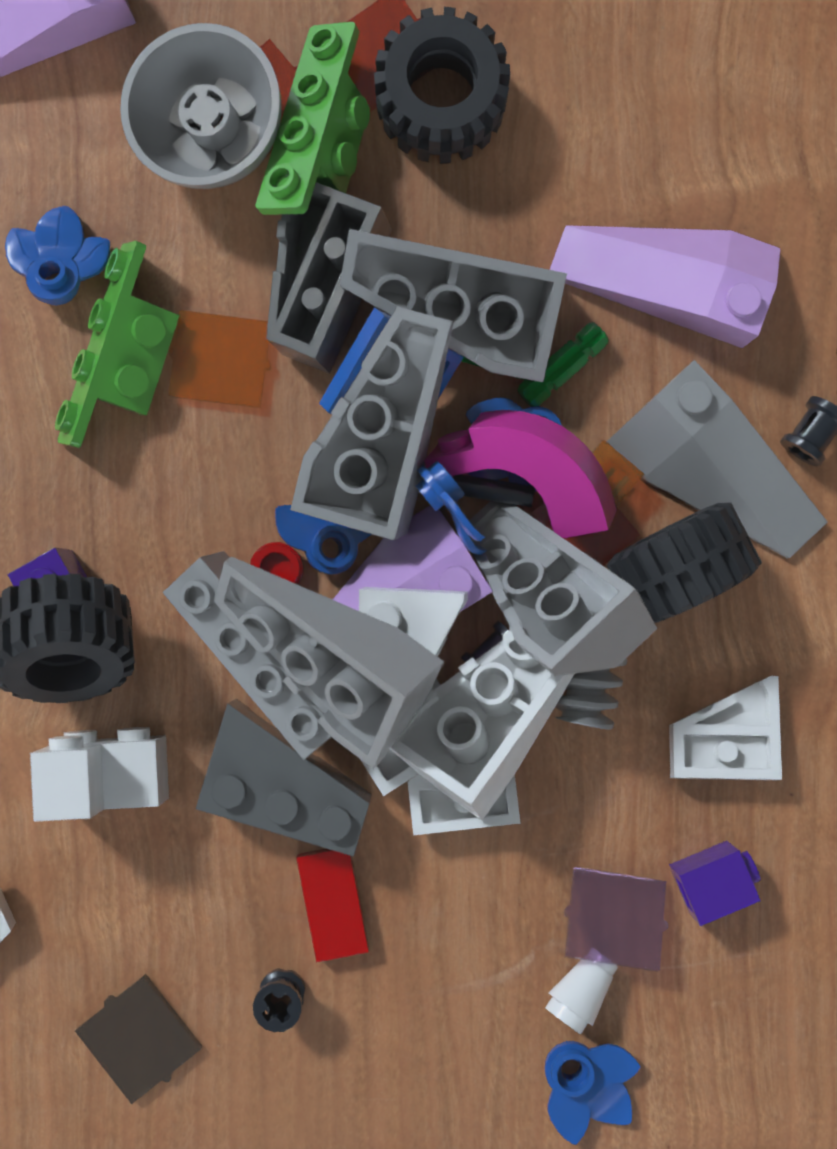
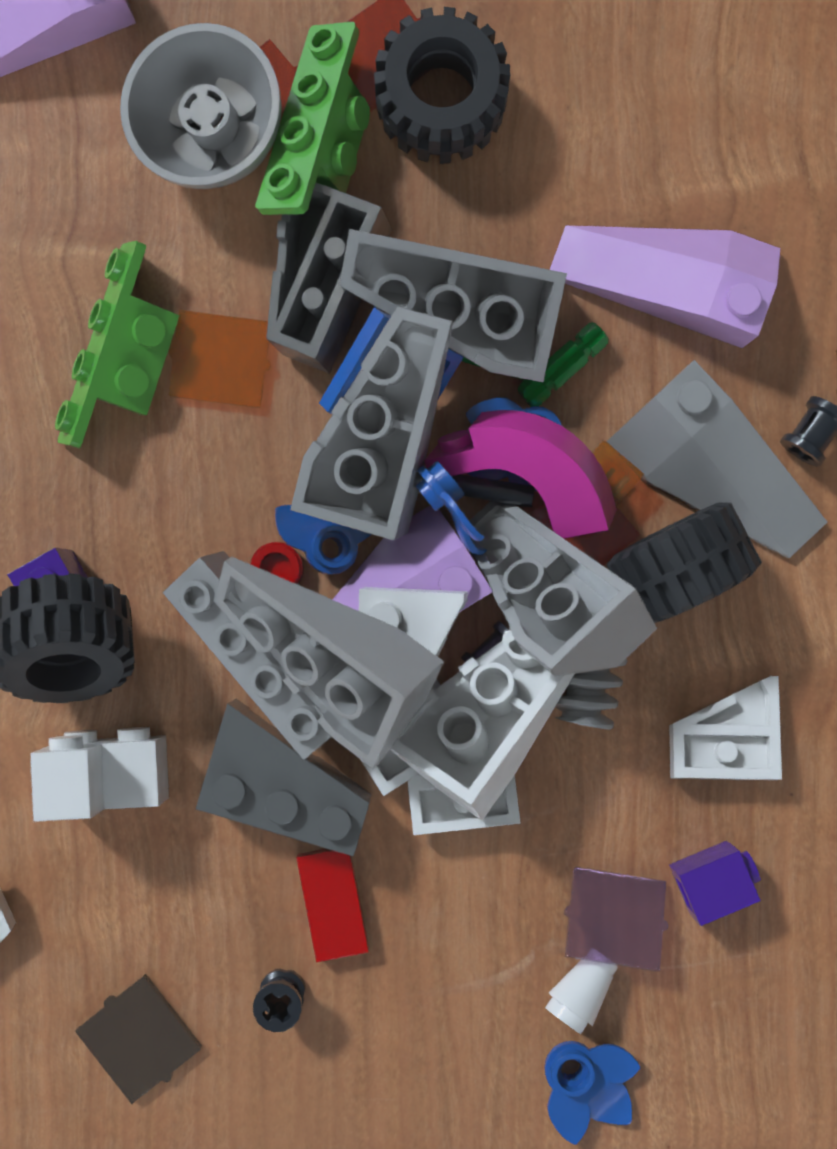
(56, 248): blue plate -> none

